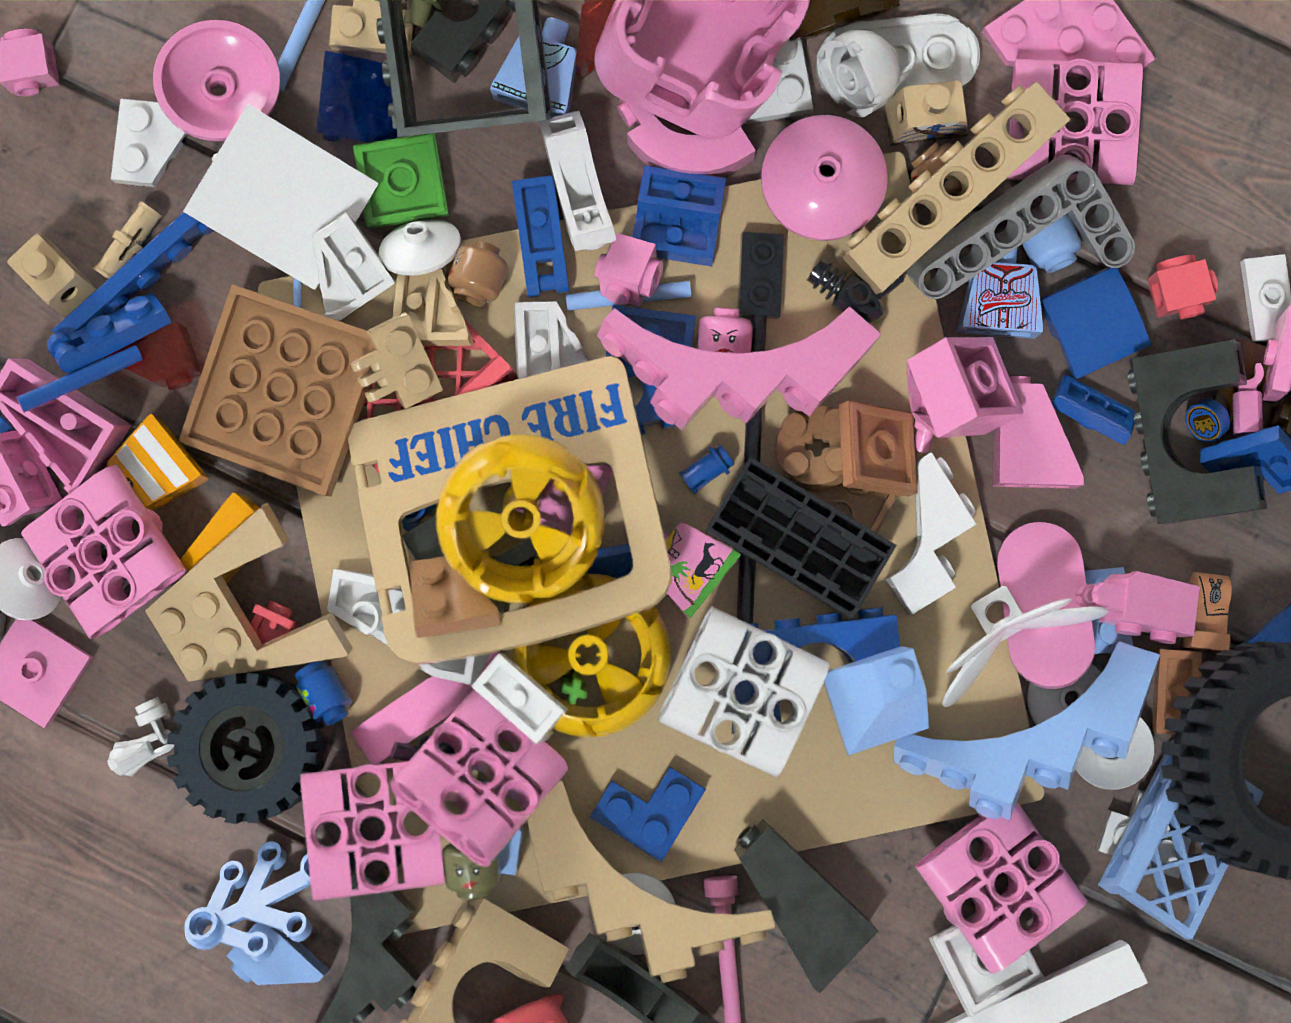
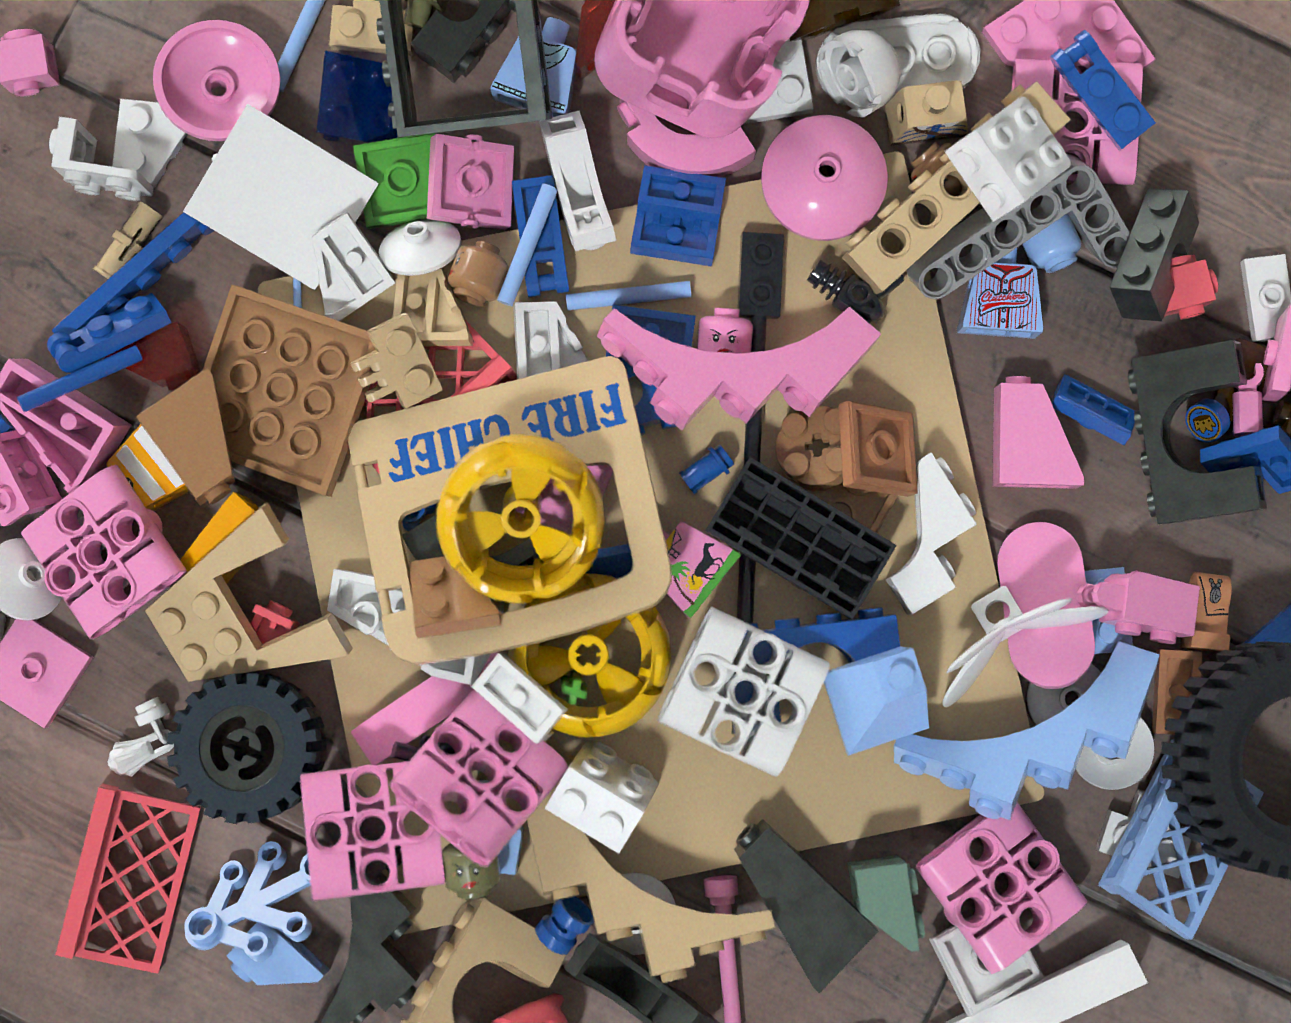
(51, 274): tan torso -> none
(73, 158): none -> white bracket
(91, 872): none -> coral fence
(193, 437): none -> medium nougat slope
(323, 692): blue brick -> none
(470, 181): none -> bright pink plate
(527, 245): none -> light blue bar
(561, 927): none -> blue wheel
(603, 794): none -> white bracket
(629, 271): bright pink brick -> none
(653, 823): blue plate -> none
(883, 895): none -> sand green slope
(959, 390): bright pink piece -> none
(1009, 158): none -> white bracket
(1095, 321): blue slope -> none
(1103, 91): none -> blue plate
(1143, 276): none -> pearl dark grey arch

